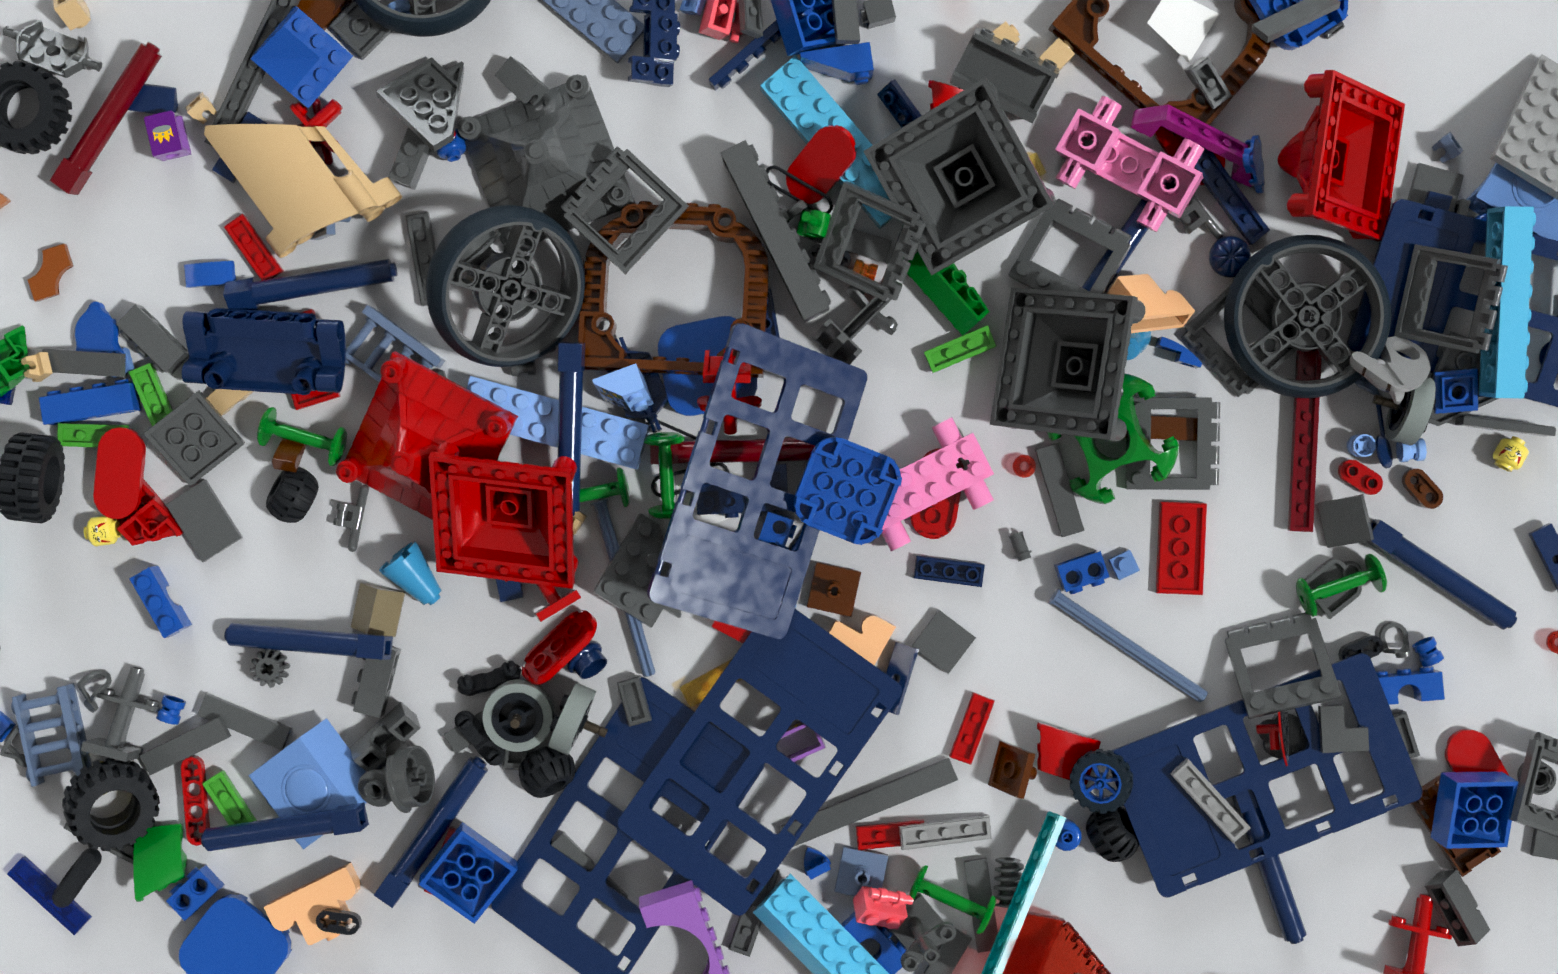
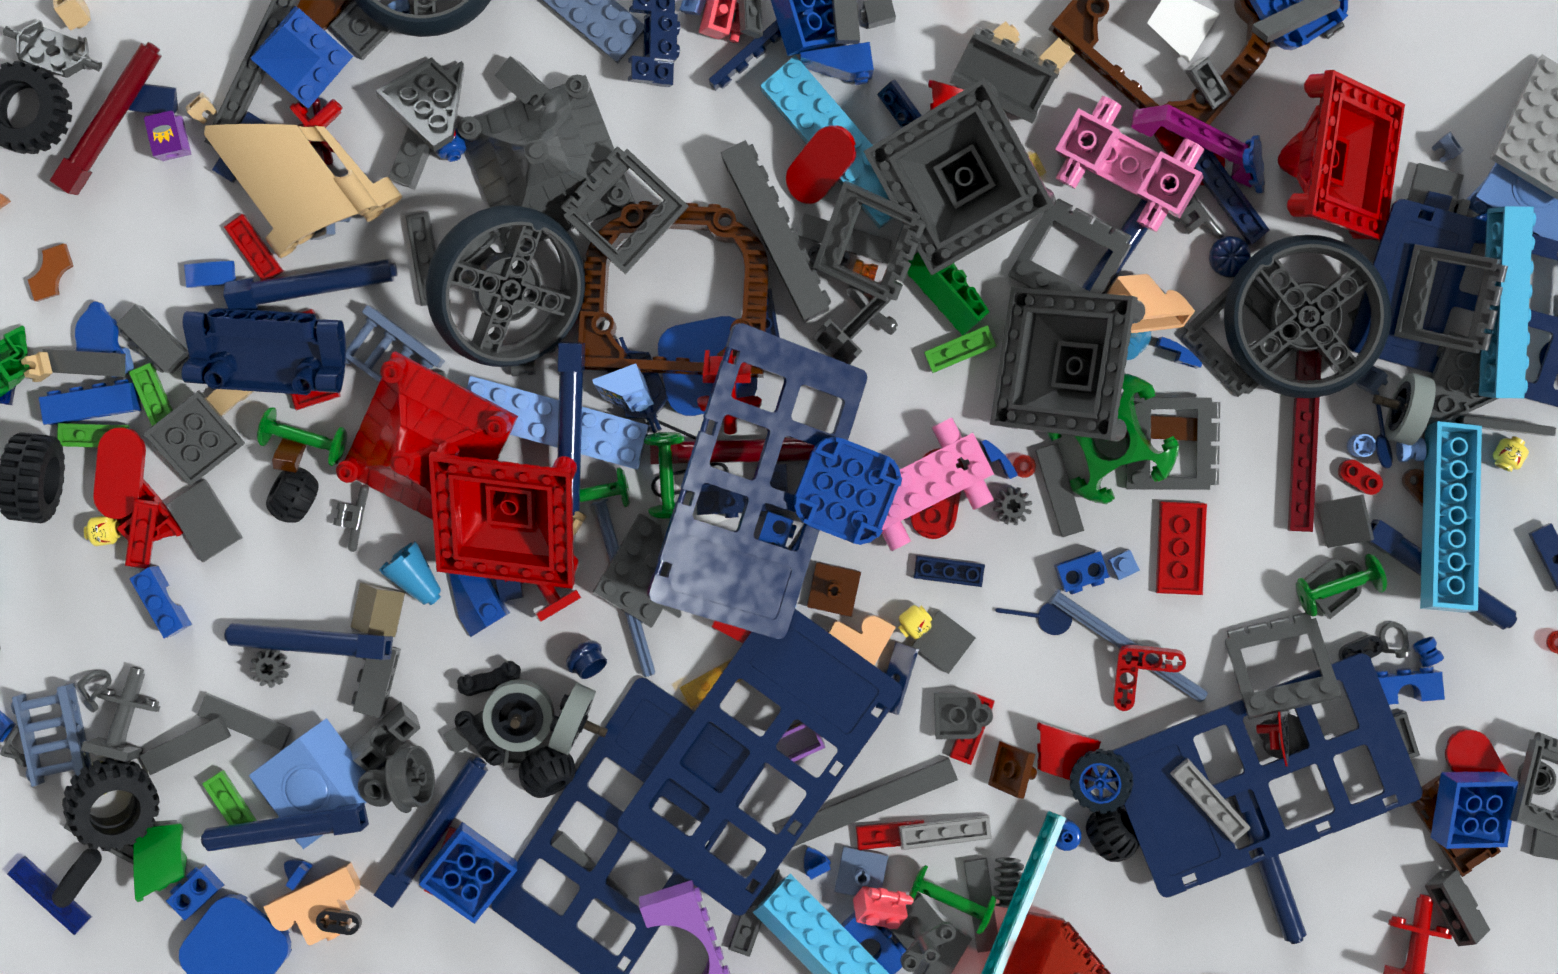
(141, 533): none -> red tile
(171, 709): blue wheel -> none
(194, 800): red beam -> none
(296, 872): none -> blue tile
(476, 602): none -> blue wedge
(559, 647): red tile -> none
(634, 701): dark grey tile -> none
(796, 209): dark grey tile -> none
(803, 183): black piece -> none
(813, 224): green beam -> none
(915, 622): none -> light yellow head
(960, 715): none -> dark grey plate
(993, 454): none -> blue slope
(1016, 499): none -> dark grey gear
(1020, 546): dark grey pin -> none
(1050, 618): none -> dark blue piece
(1133, 665): none -> red beam
(1335, 736): dark grey tile -> none
(1398, 373): light grey animal -> none
(1444, 384): blue piece -> none
(1451, 517): none -> medium azure brick

